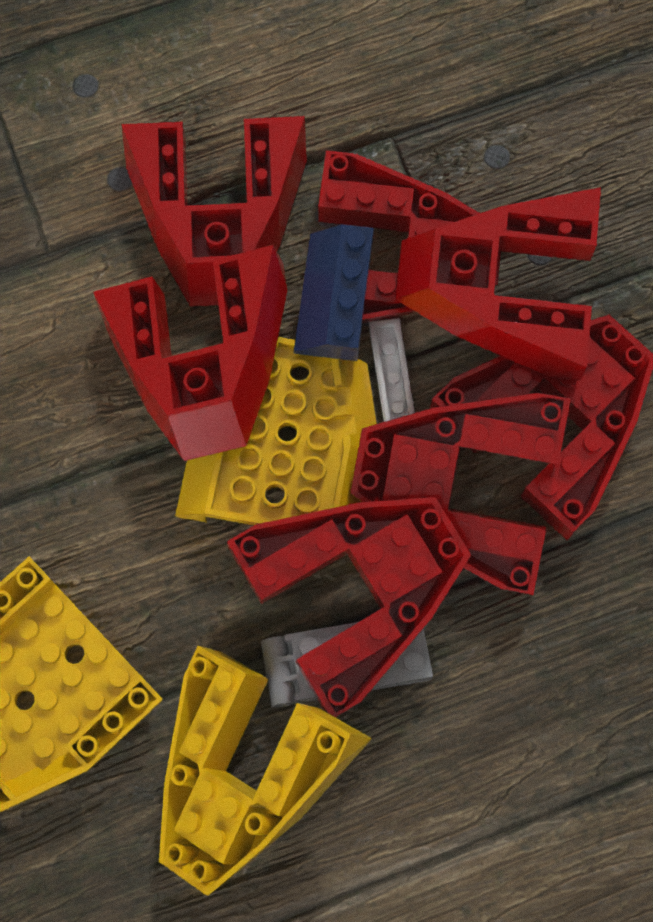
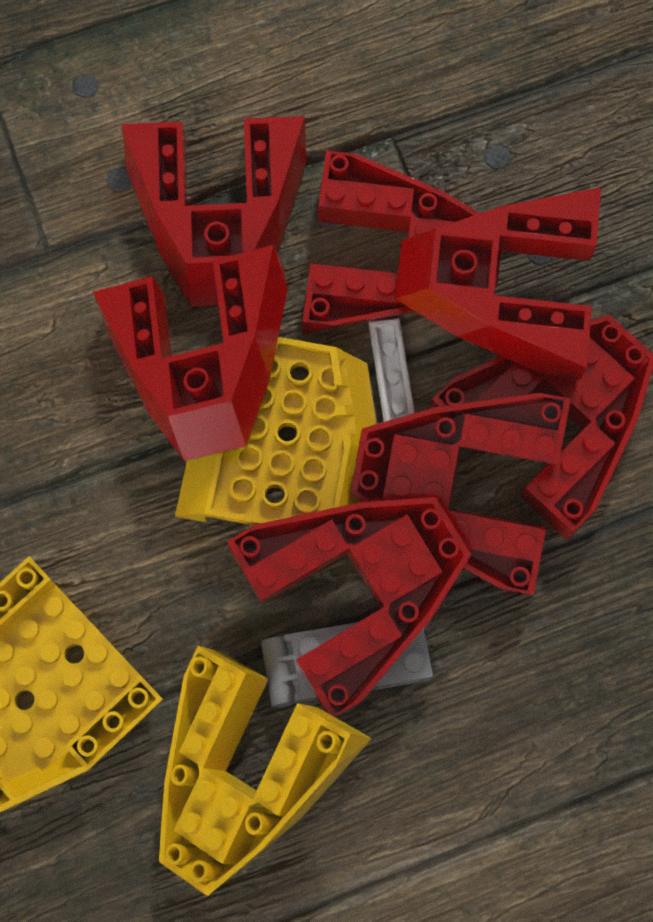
(334, 292): dark blue slope -> none

